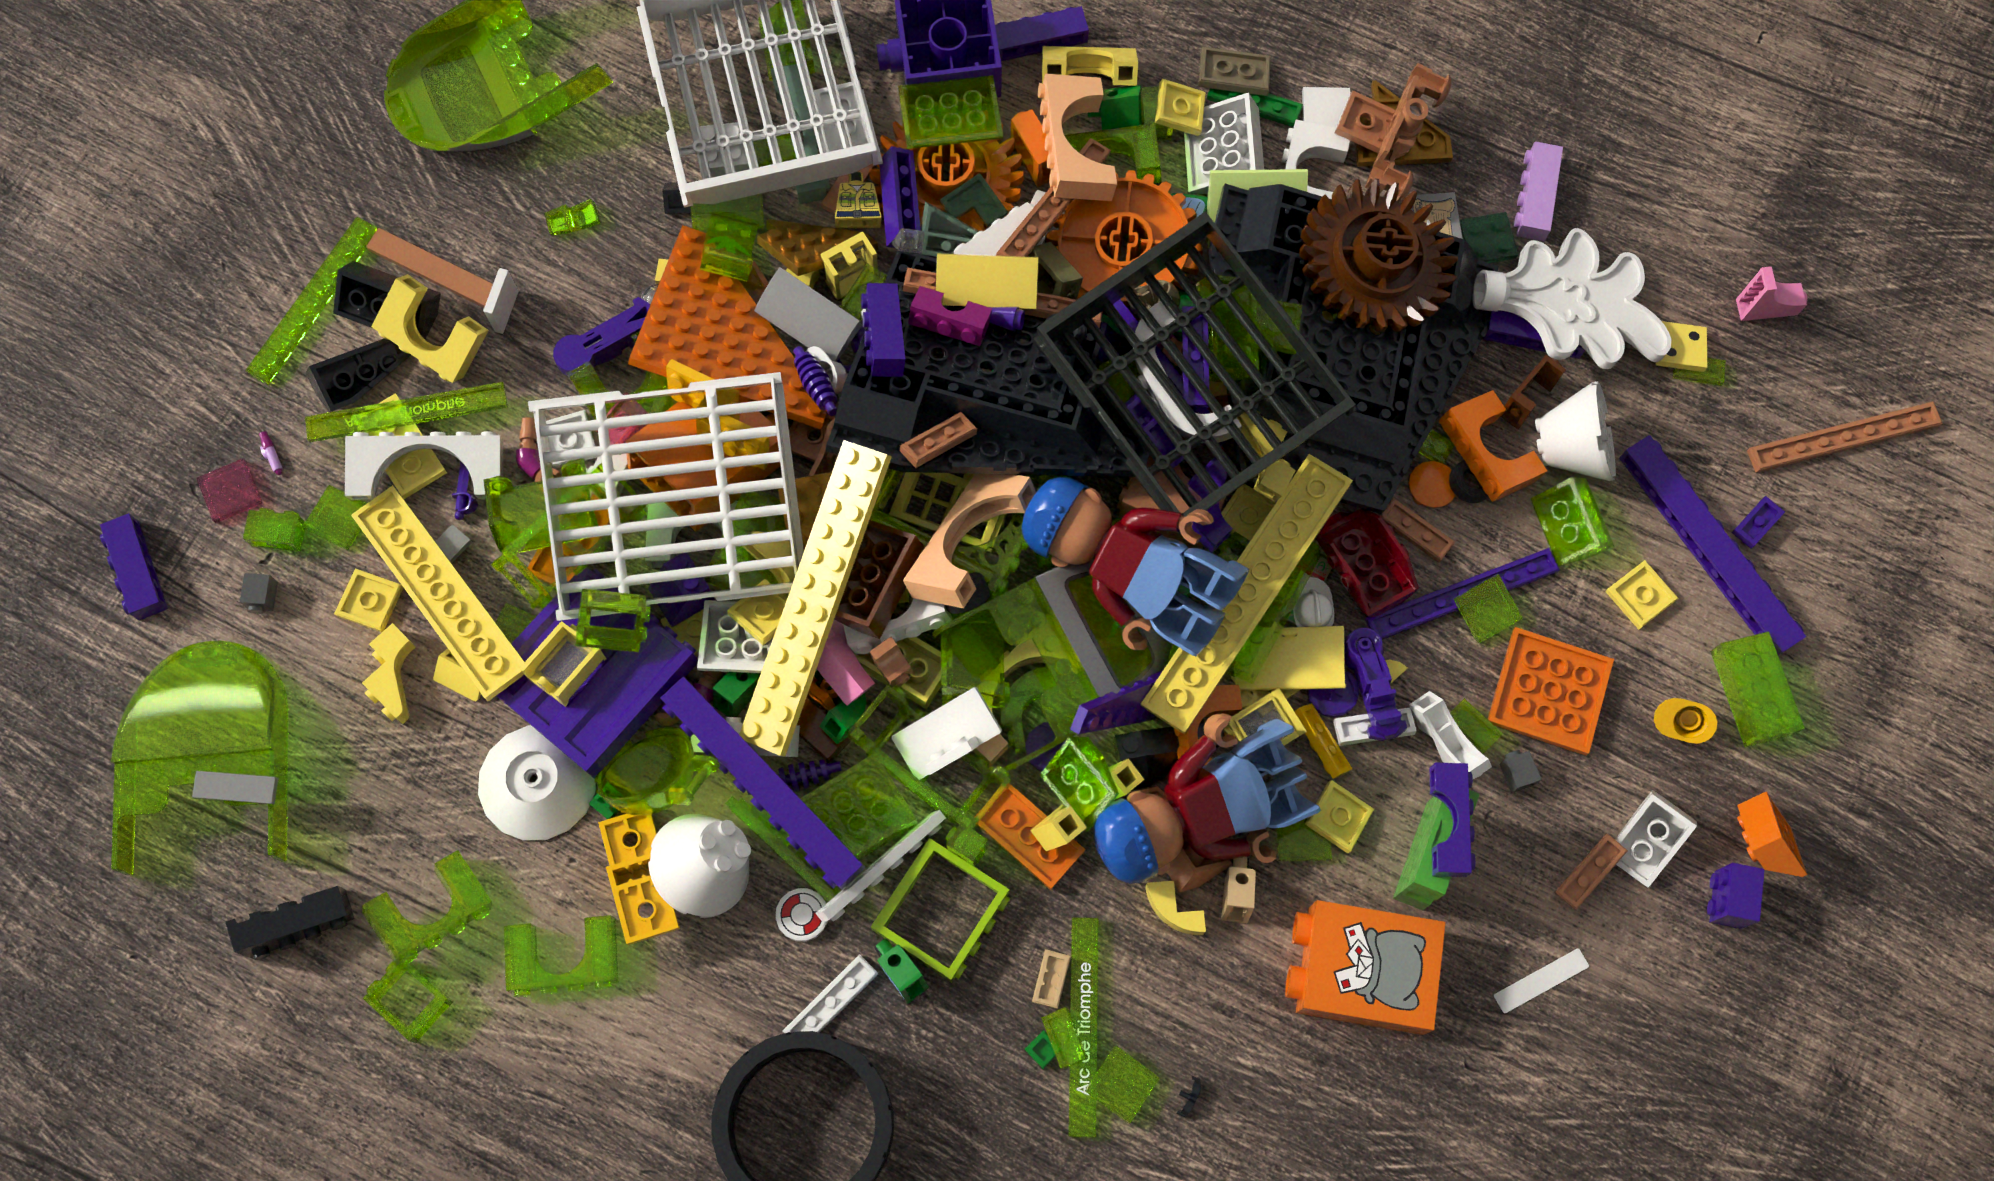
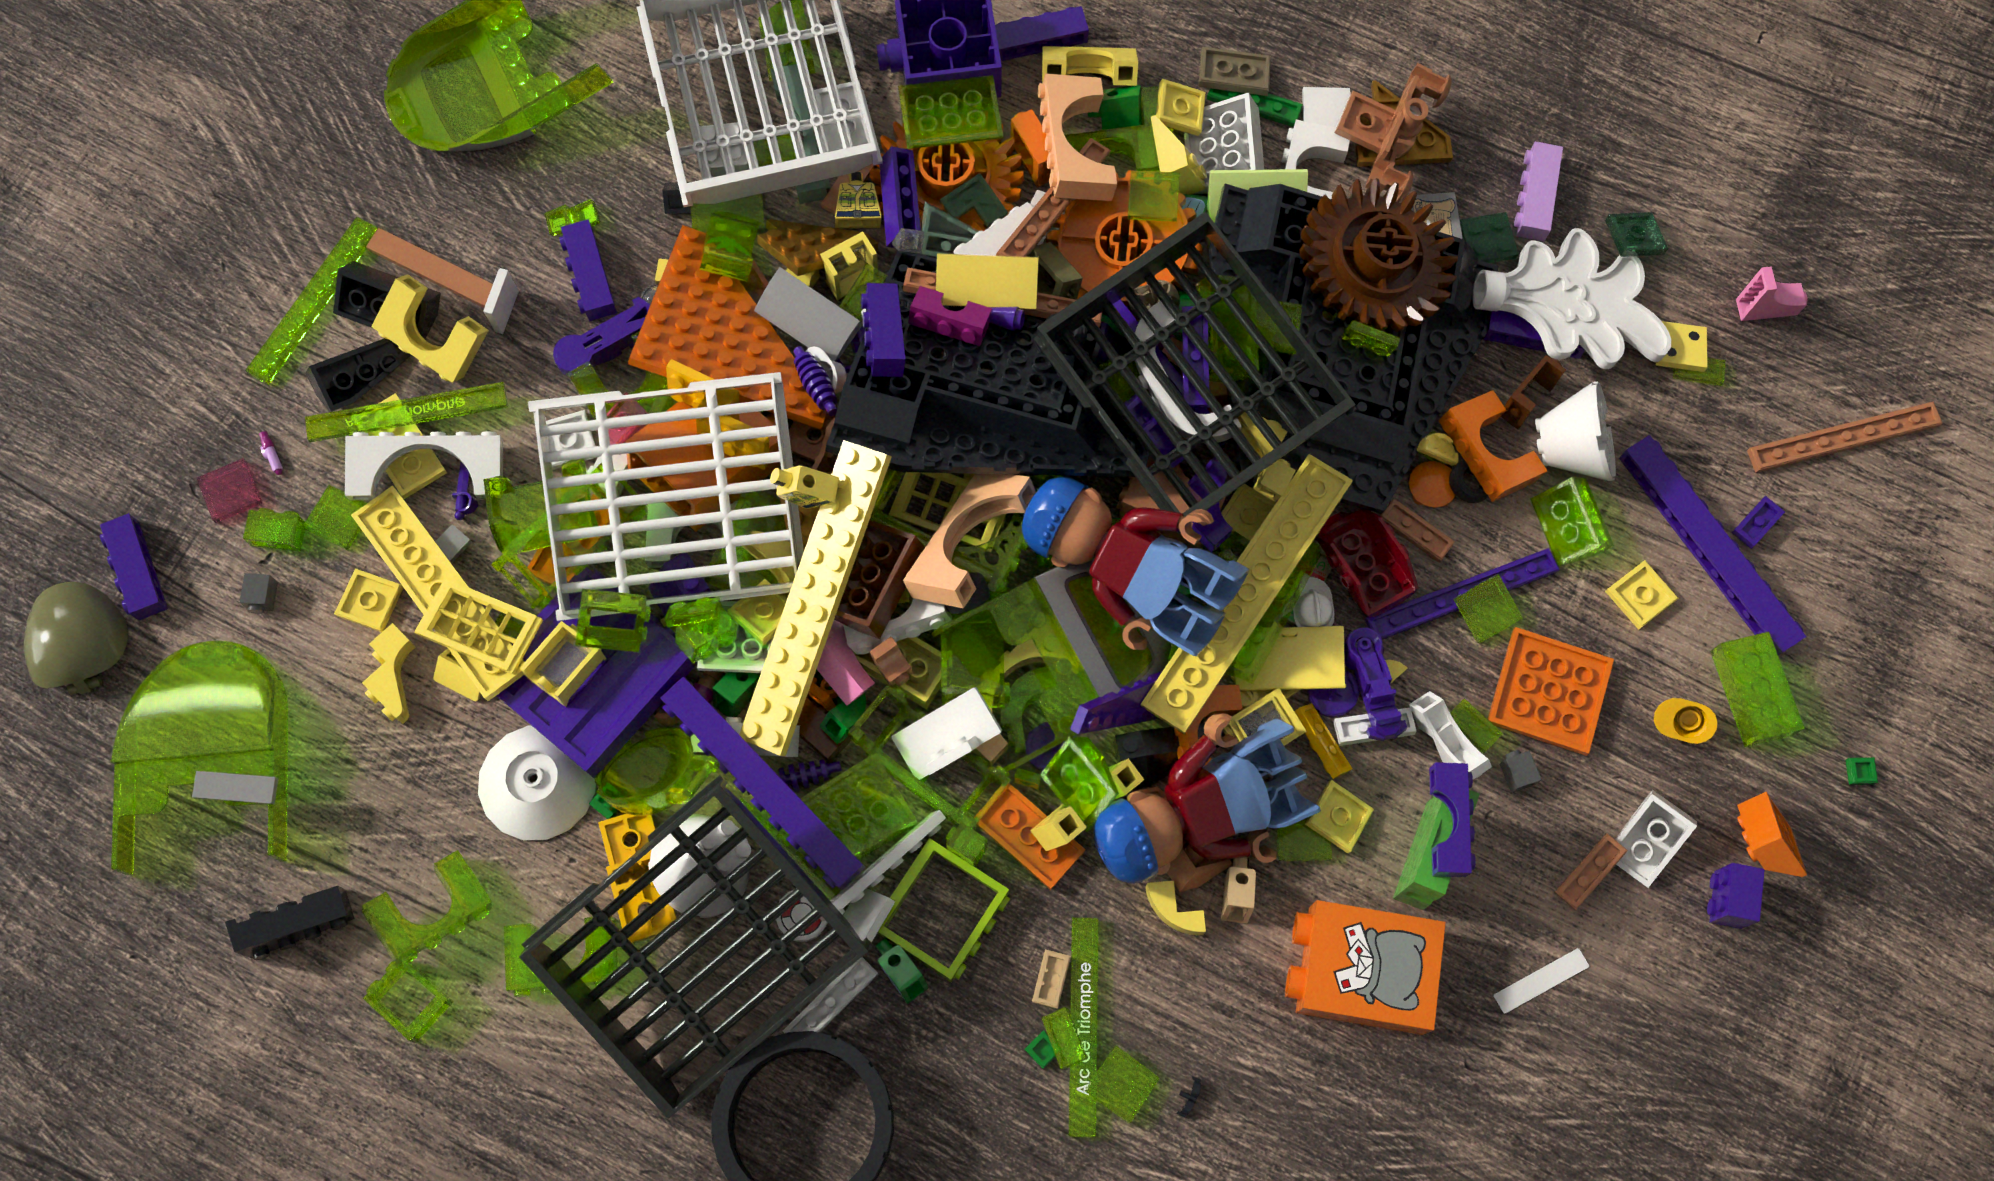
(73, 636): none -> olive piece
(520, 645): none -> light yellow piece
(527, 455): piece -> none
(588, 270): none -> dark purple brick
(603, 1023): none -> pearl dark grey bar
(693, 612): none -> clear neon green plate
(705, 637): none -> clear neon green brick
(805, 486): none -> light yellow torso
(868, 914): none -> white tile
(938, 439): nougat tile -> none
(1027, 778): none -> clear neon green tile
(1153, 195): none -> clear neon green tile
(1176, 158): none -> light yellow slope
(1371, 338): none -> clear neon green plate
(1439, 447): none -> light yellow tile
(1636, 234): none -> clear green plate
(1861, 771): none -> green tile

